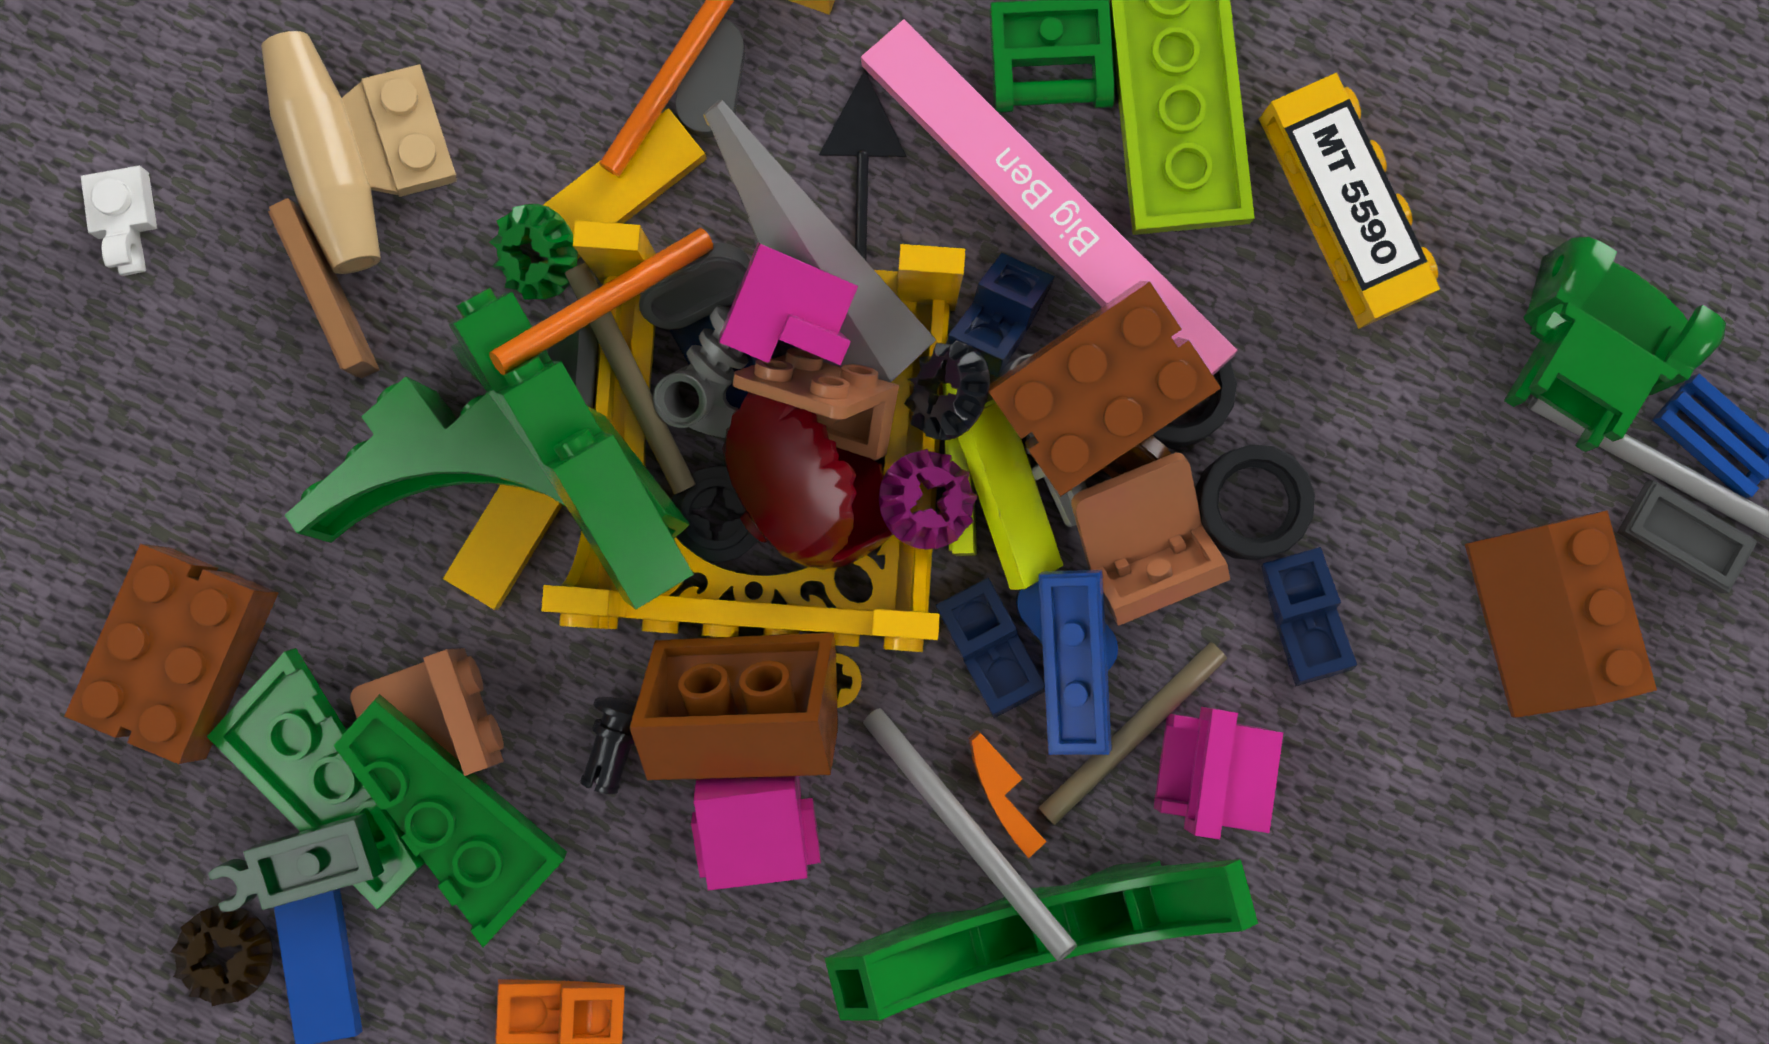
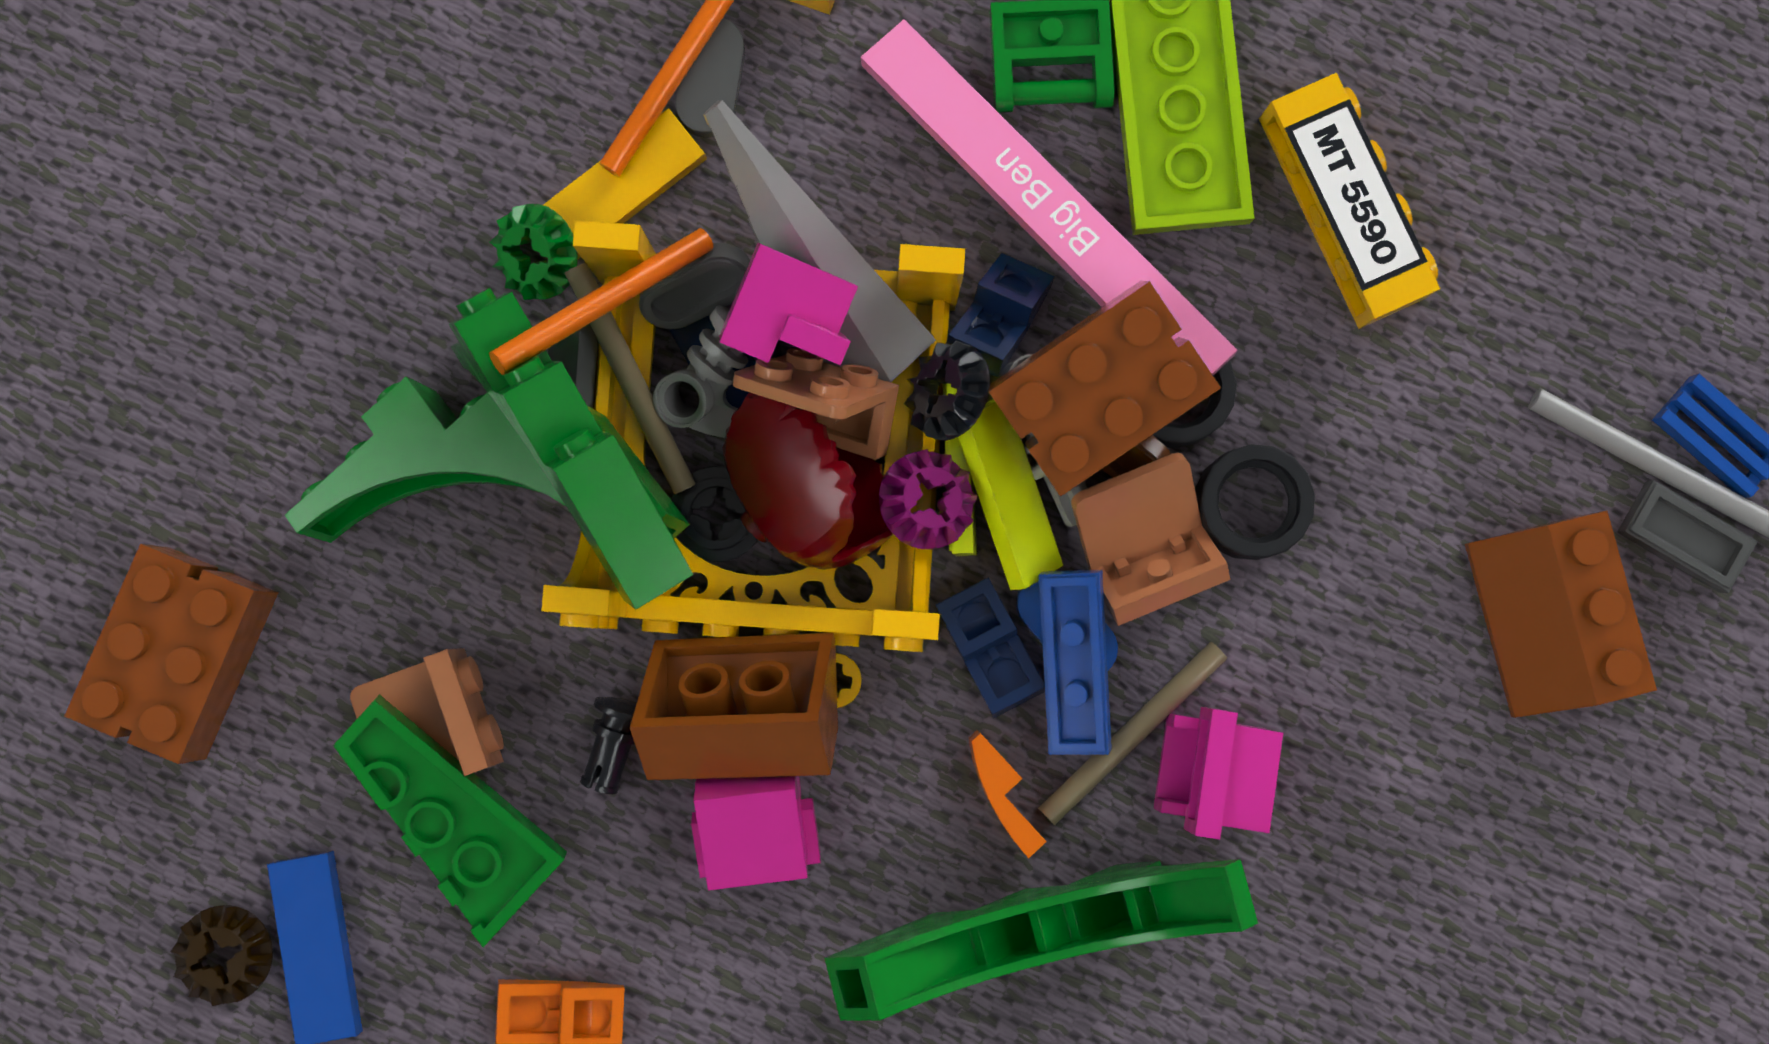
(117, 211): white plate -> none
(284, 745): green wing -> none
(303, 864): plate -> none
(323, 290): medium nougat tile -> none
(344, 147): tan plate -> none
(502, 544): yellow tile -> none
(865, 133): black piece -> none
(970, 835): light grey piece -> none
(1307, 616): dark blue slope -> none
(1606, 340): green piece -> none

